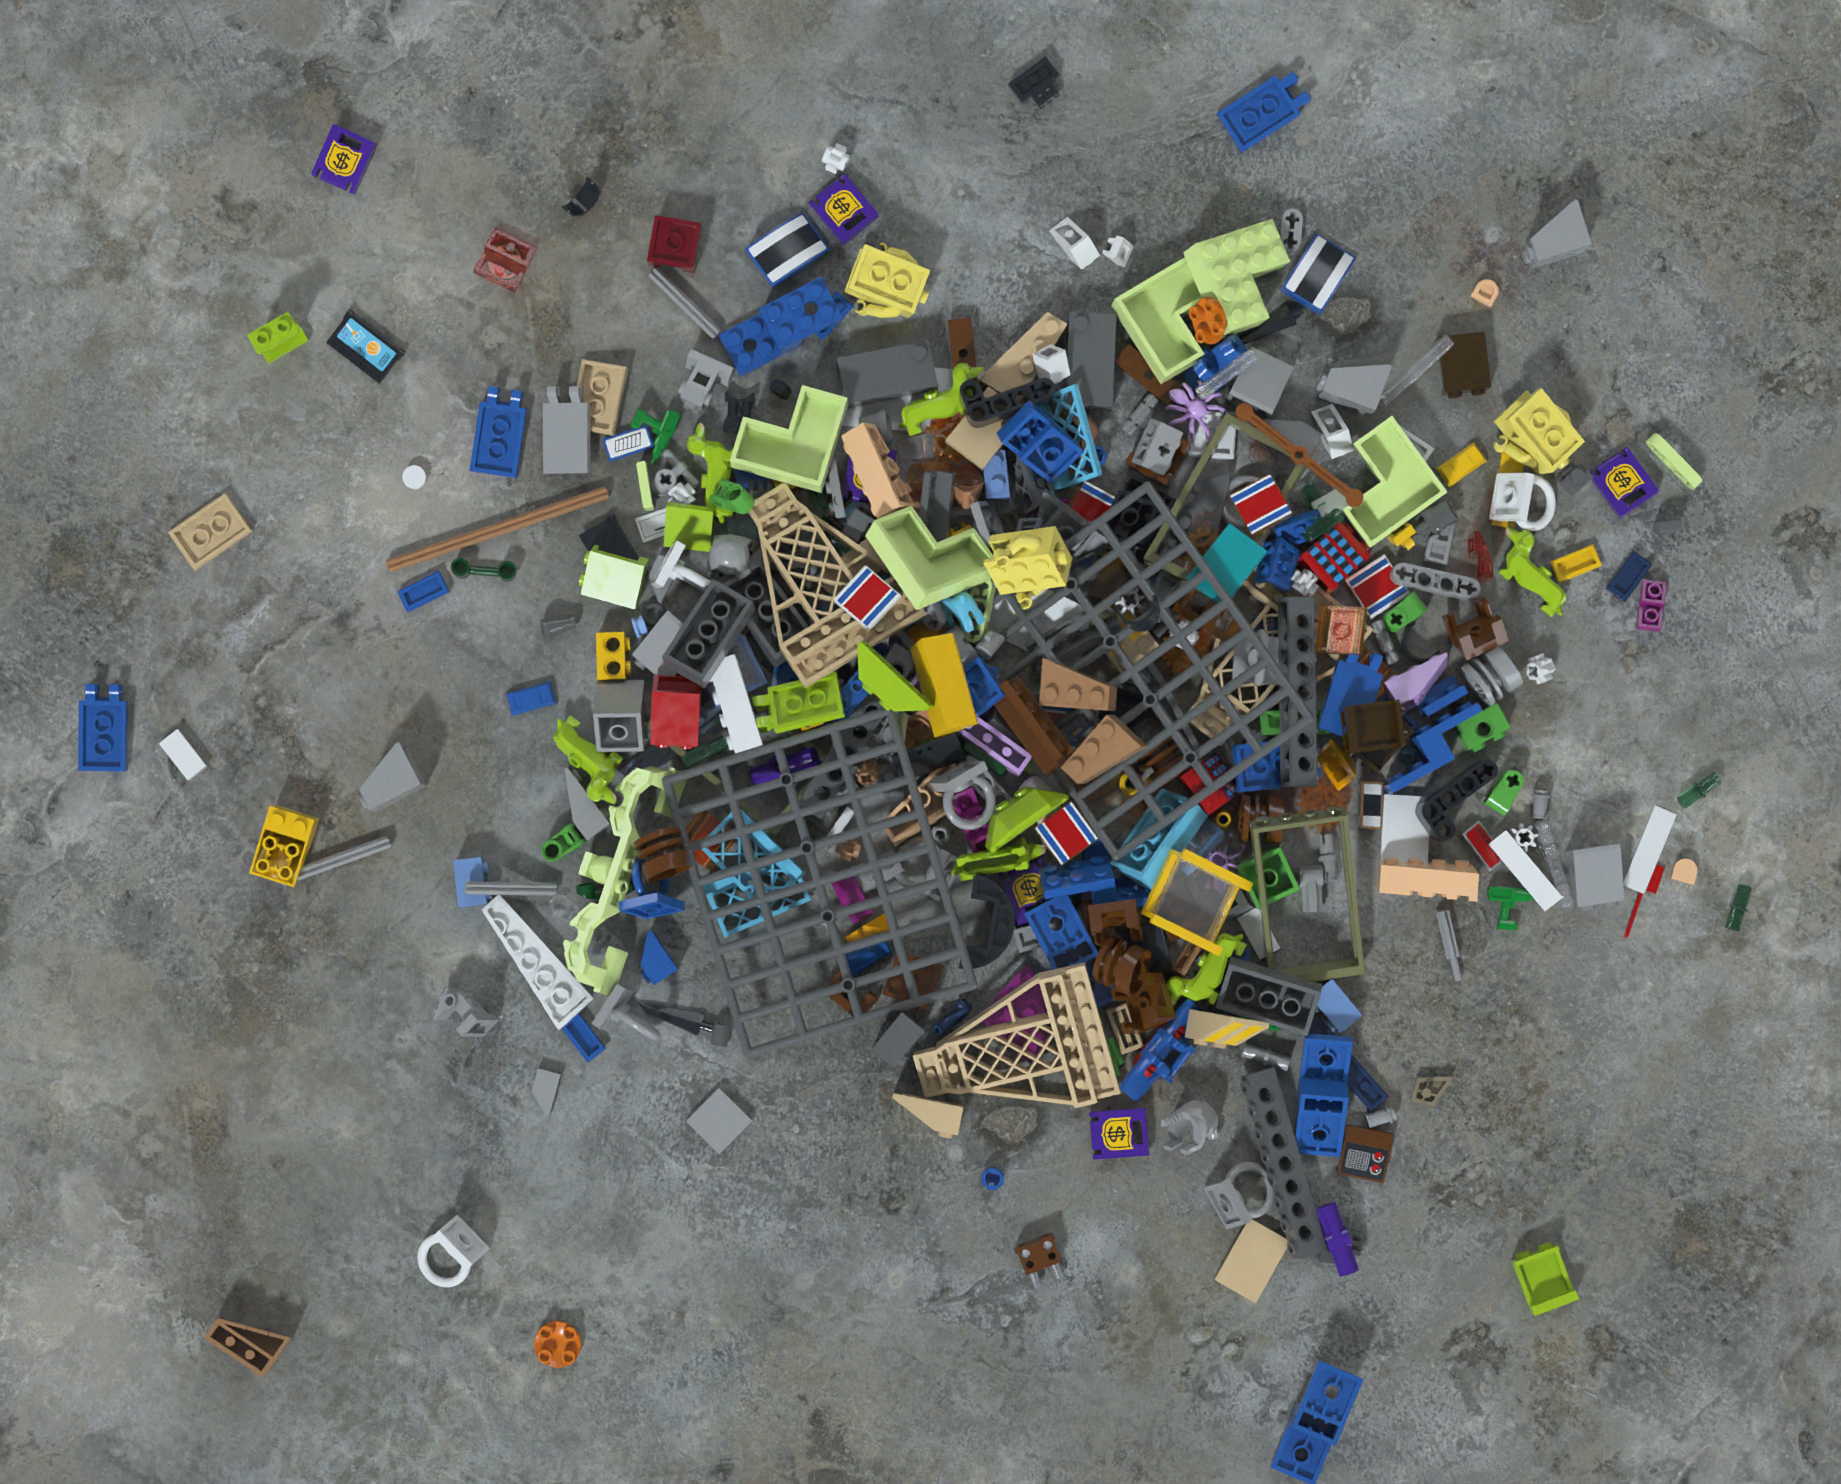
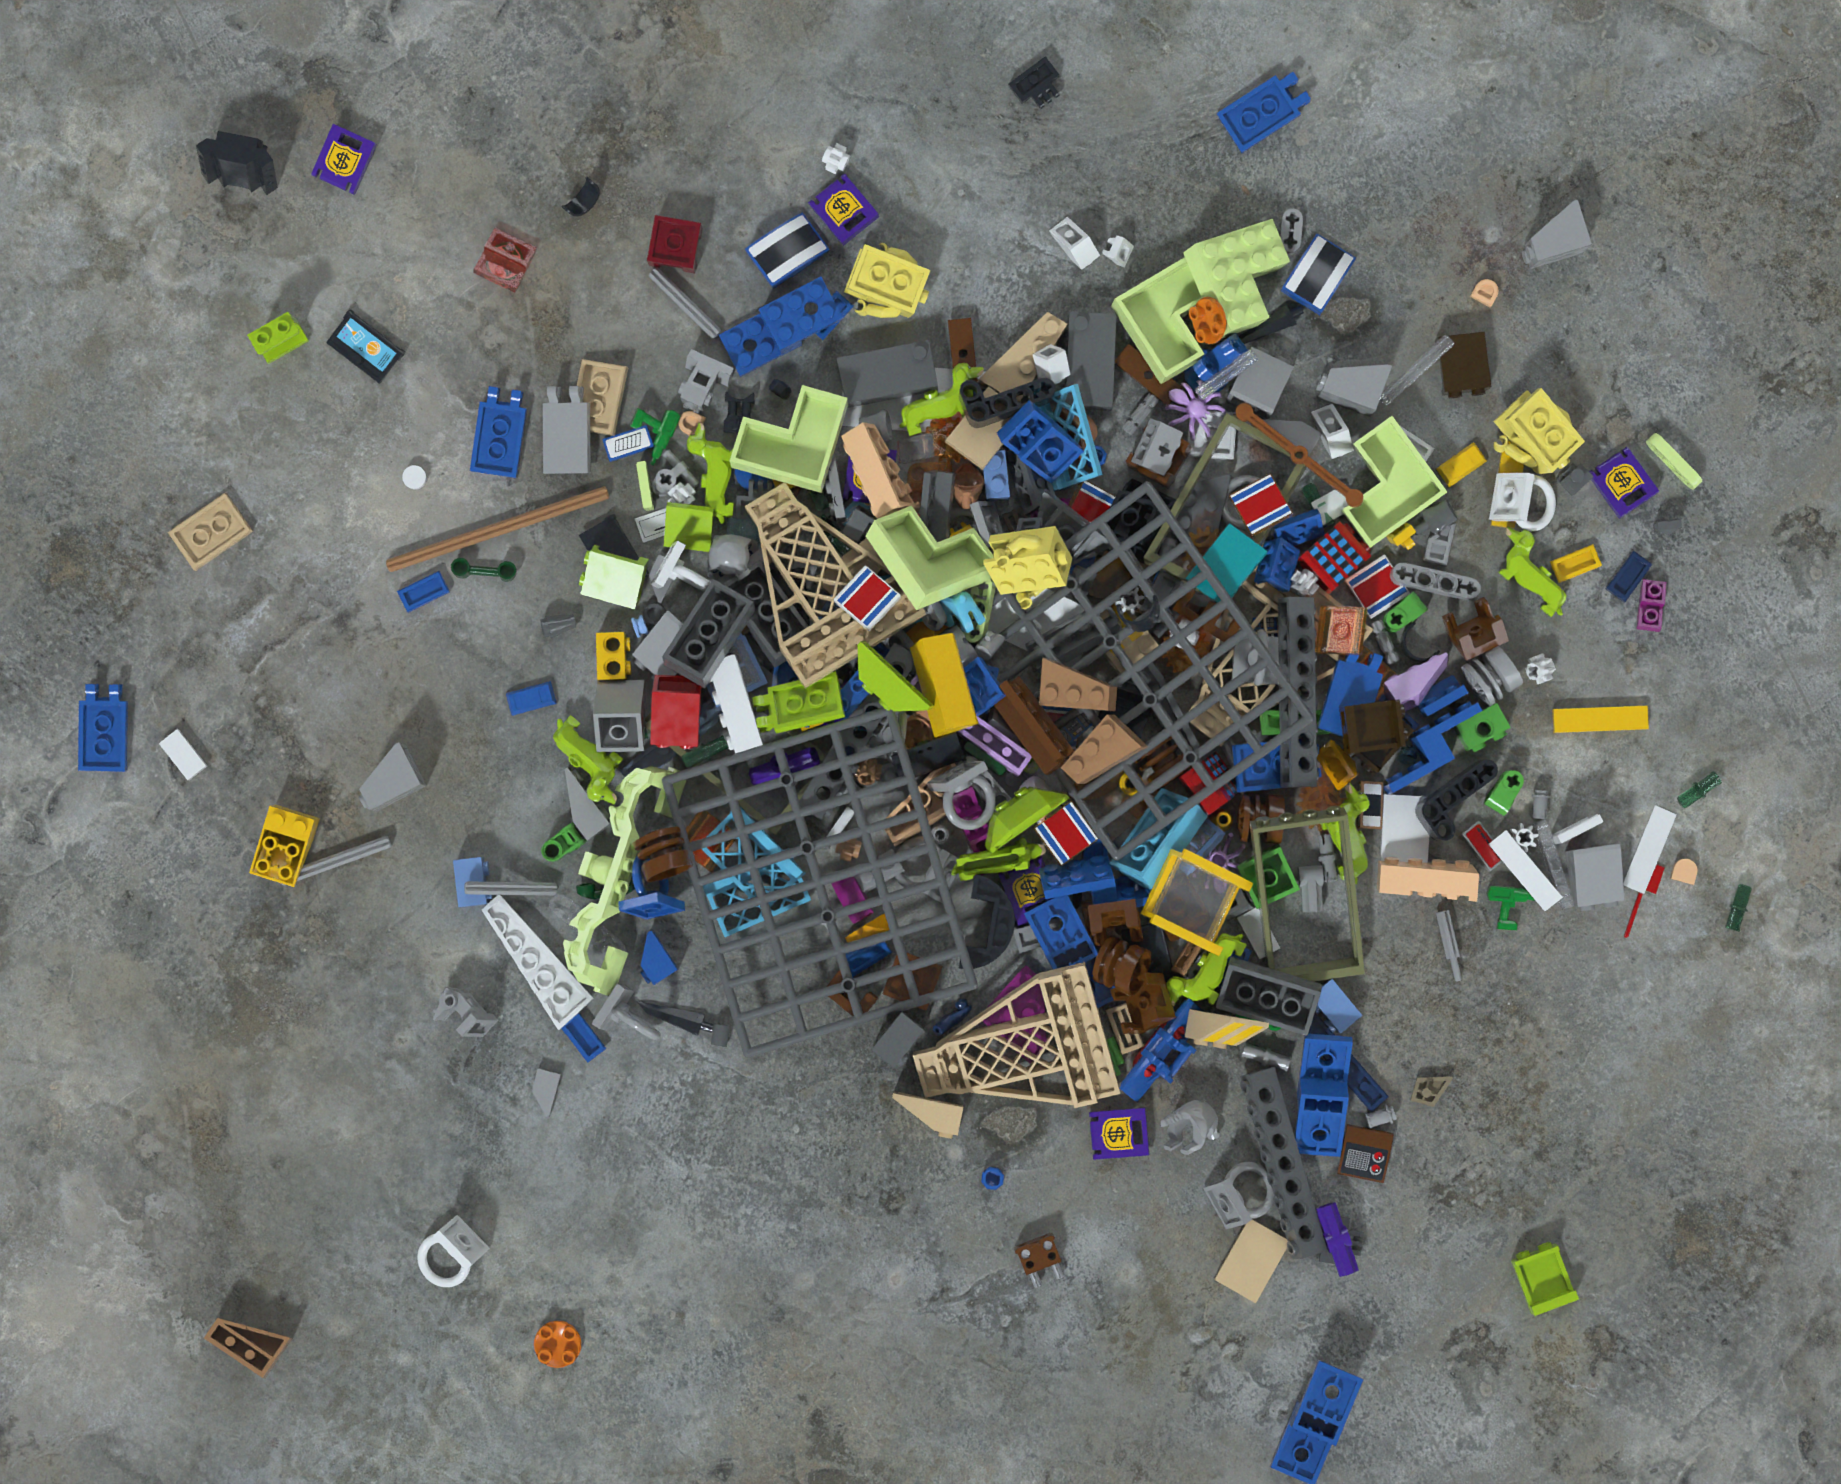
(237, 162): none -> black slope
(689, 421): none -> light nougat tile
(719, 1120): light grey tile -> none
(732, 497): bright green piece -> none
(1323, 525): clear green axle -> none
(1354, 805): none -> lime animal
(1479, 550): clear red slope -> none
(1577, 828): none -> white tile
(1600, 719): none -> yellow tile

